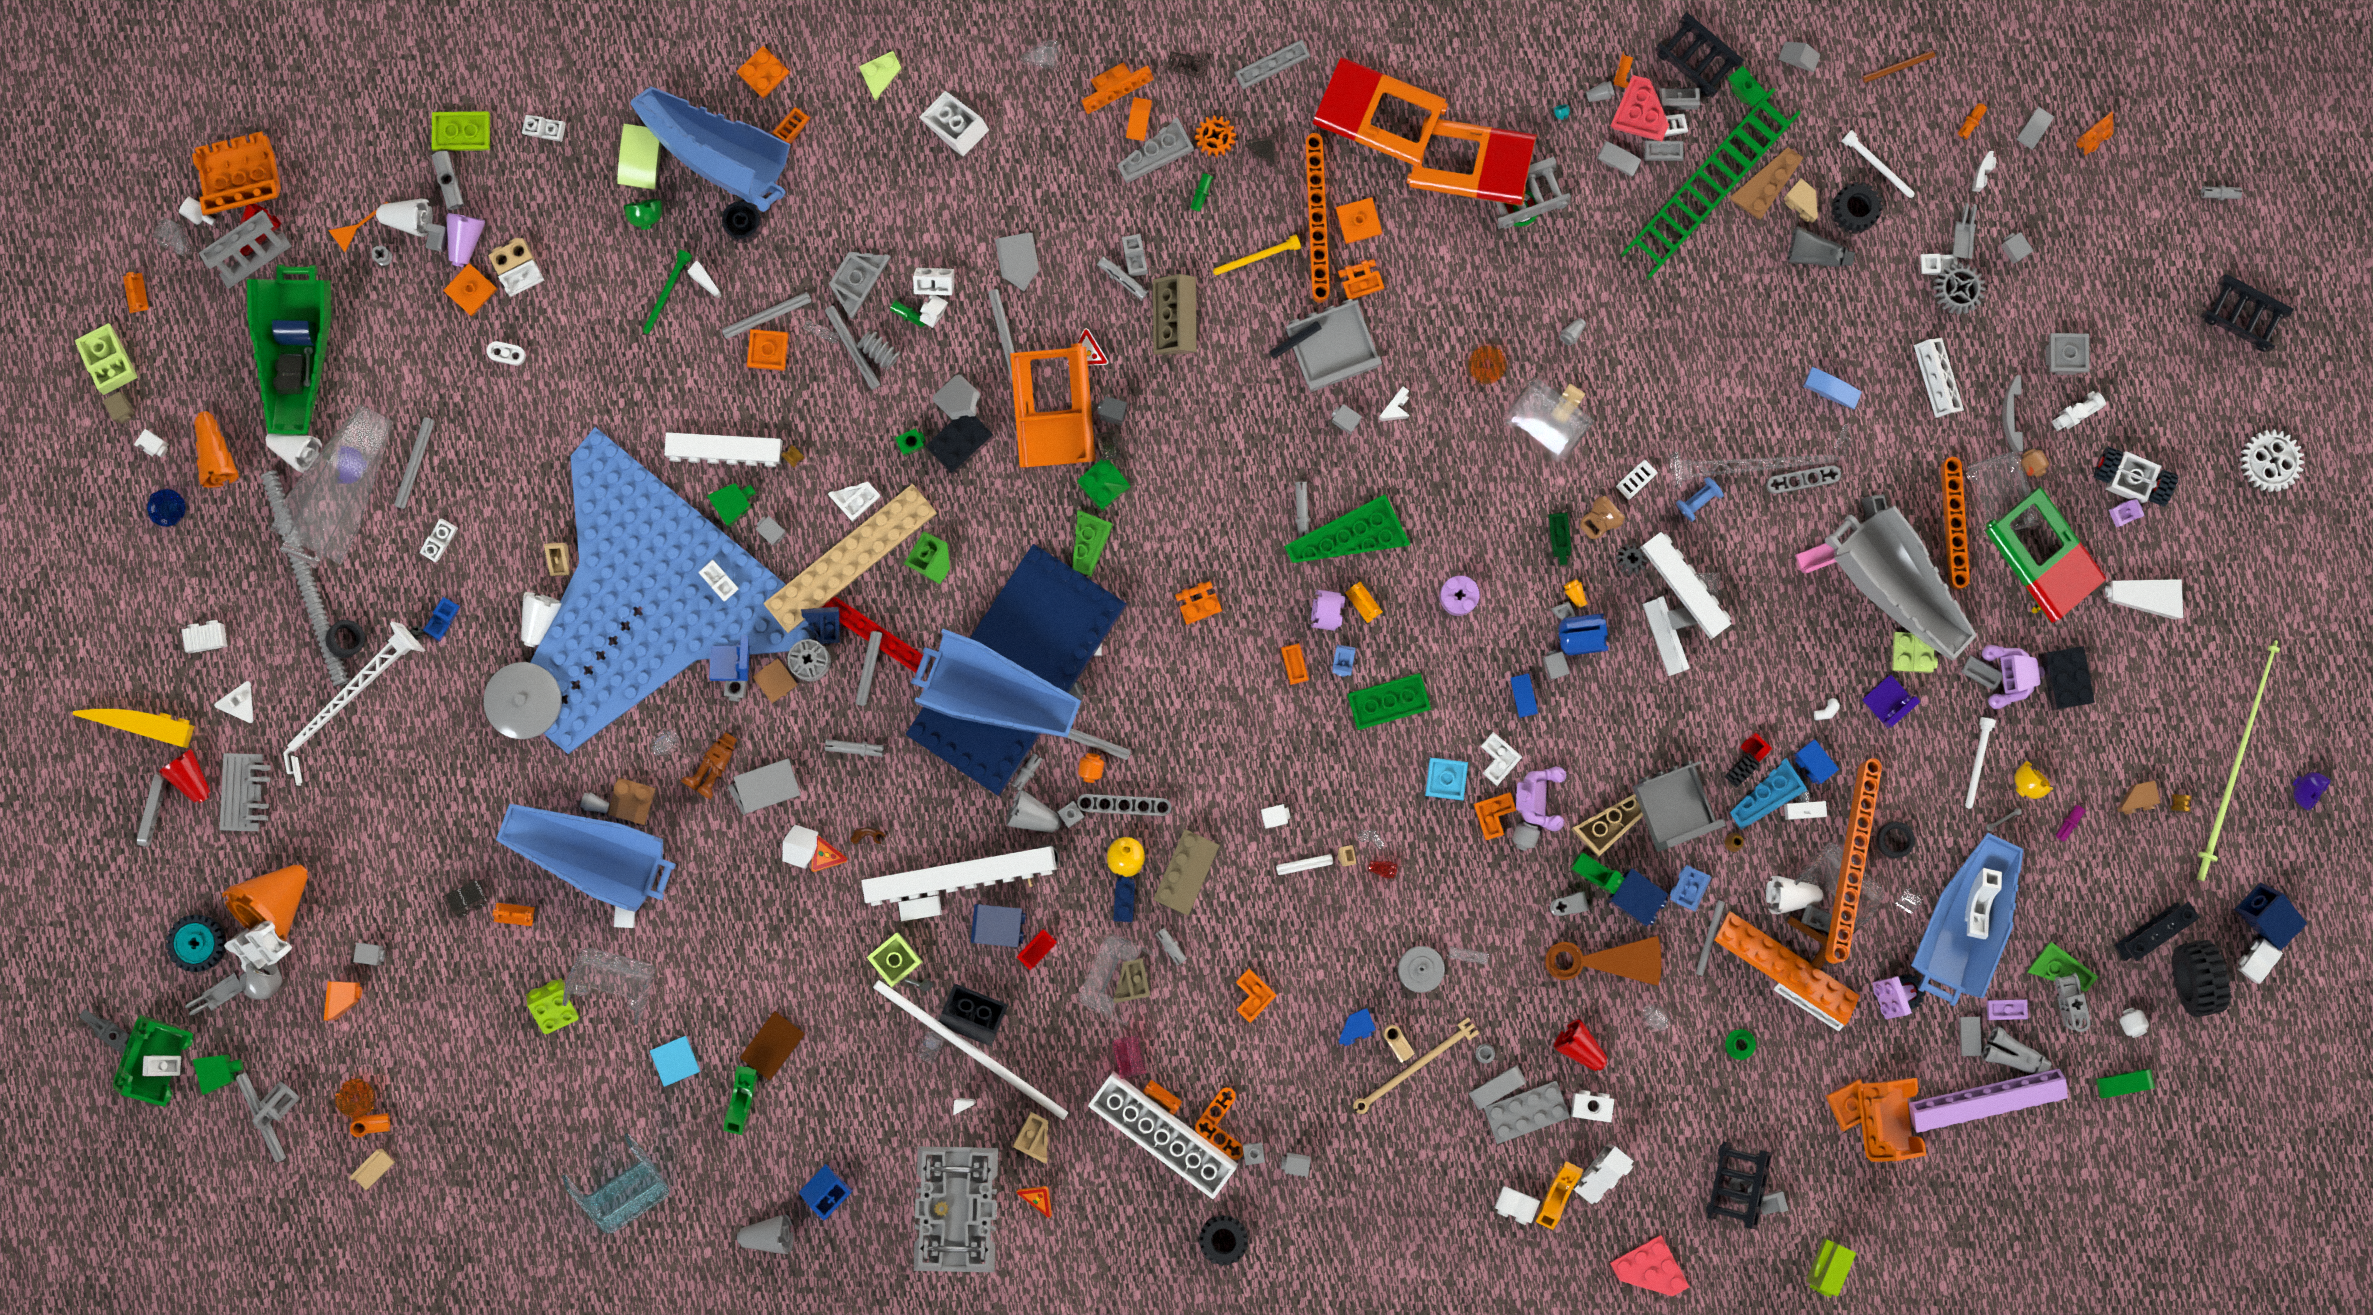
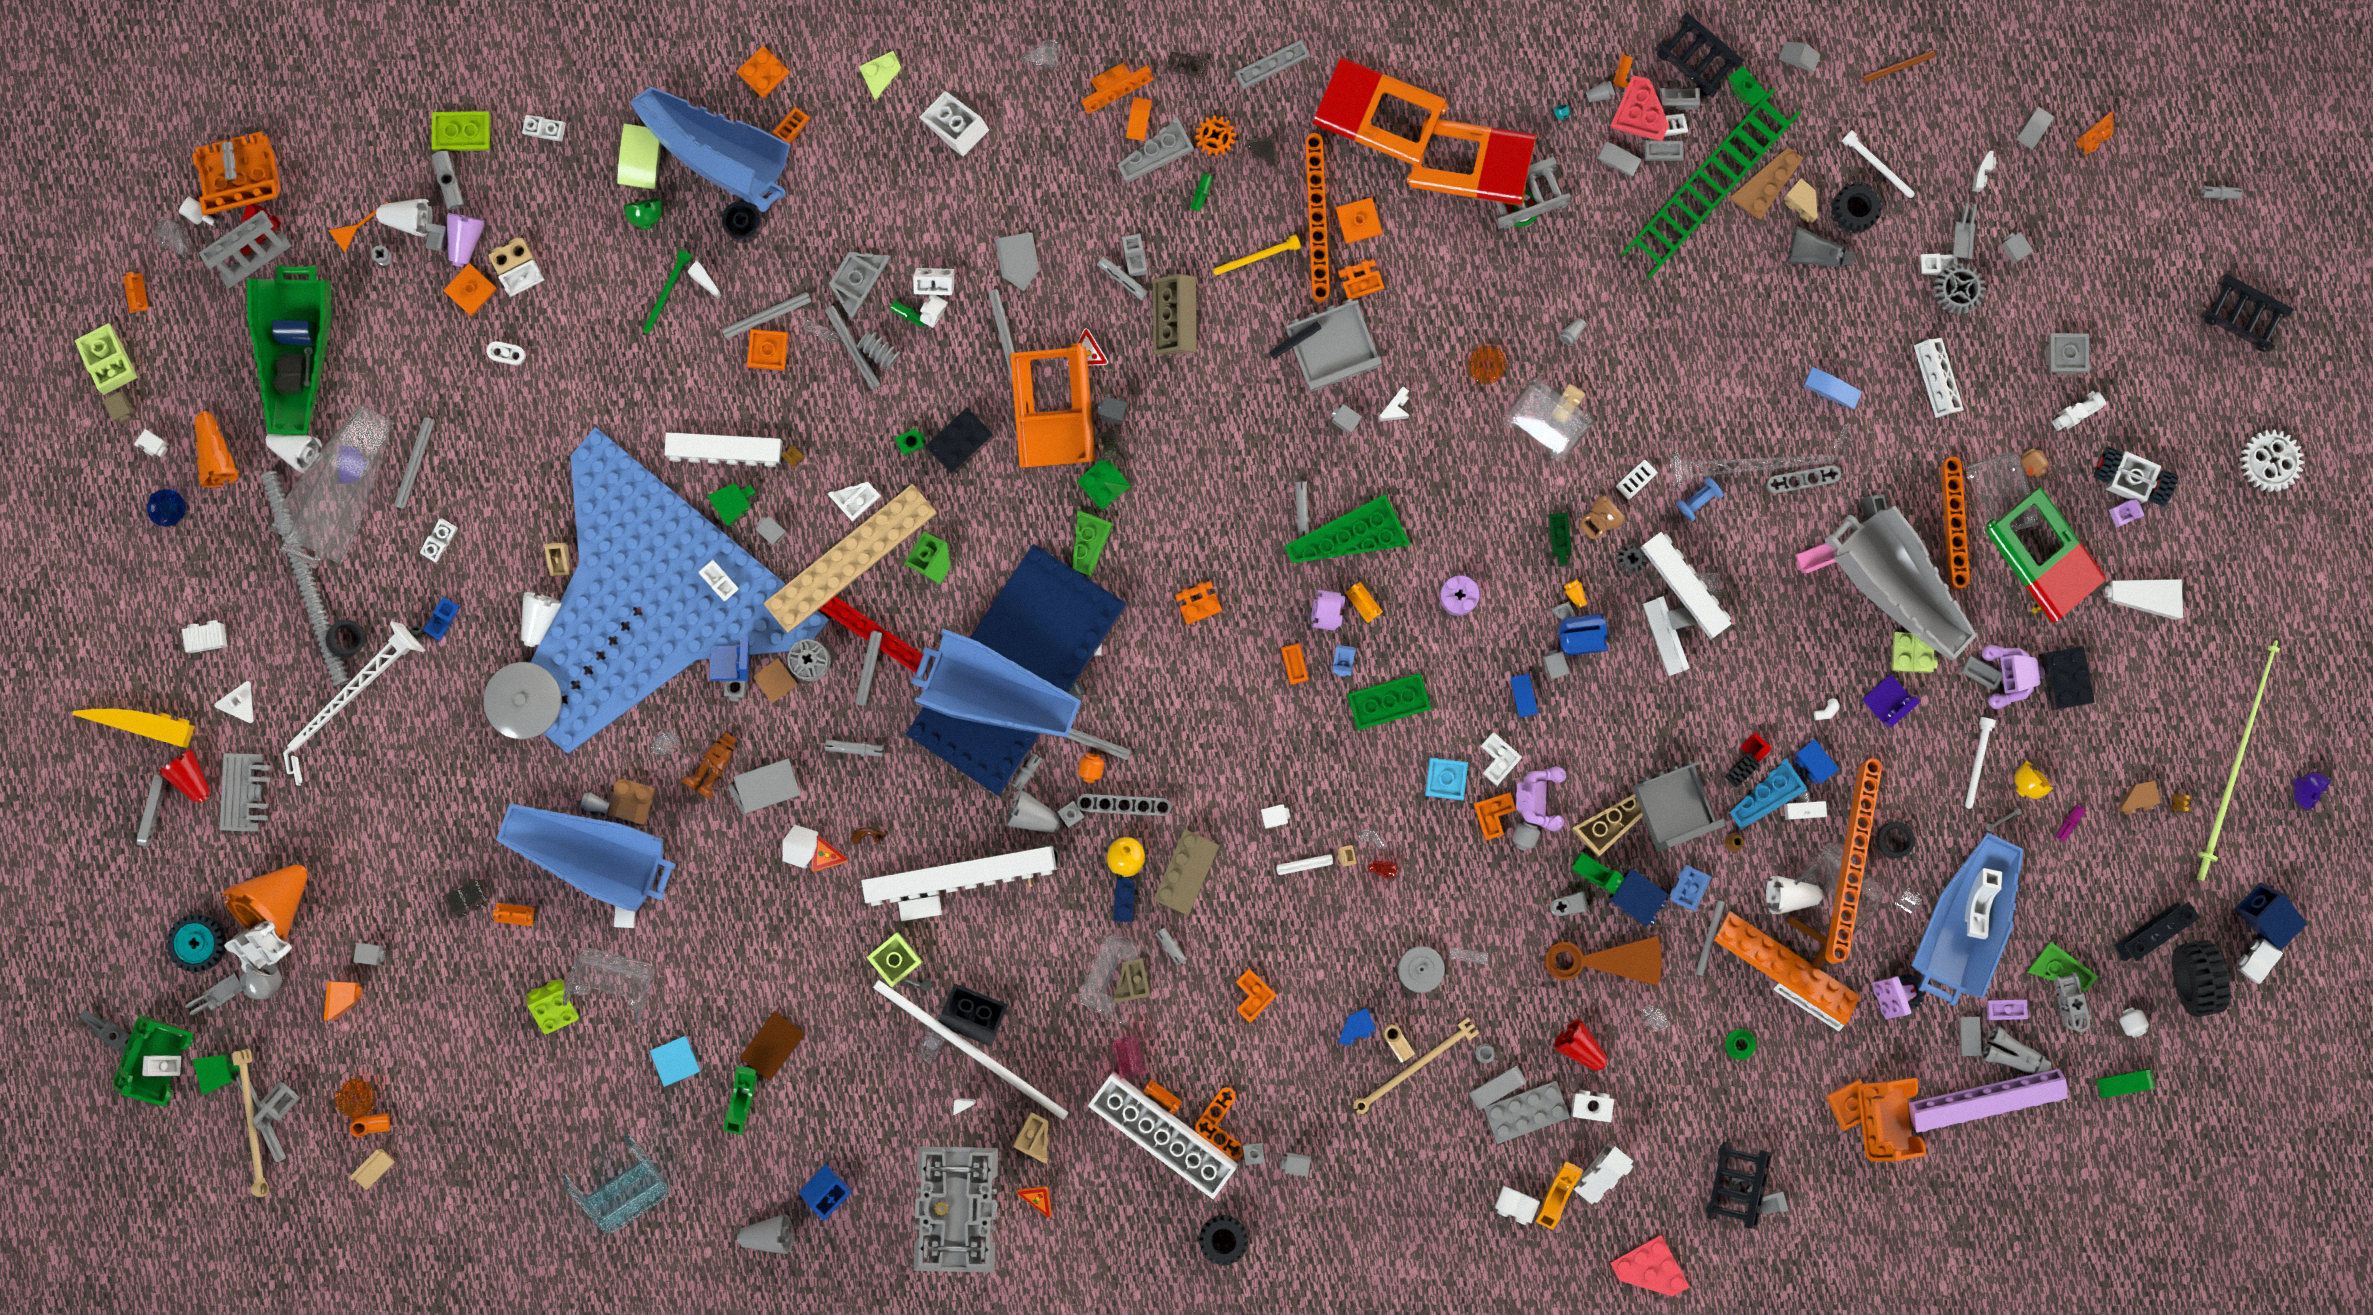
(228, 160): none -> light grey axle
(260, 1187): none -> tan hinge
(823, 623): dark blue wing -> none
(957, 398): light grey tile -> none
(997, 925): dark blue slope -> none
(1037, 949): red panel -> none
(1817, 919): dark grey plate -> none
(1830, 1268): lime arch -> none
(1972, 120): orange axle -> none
(2014, 438): light grey slope -> none

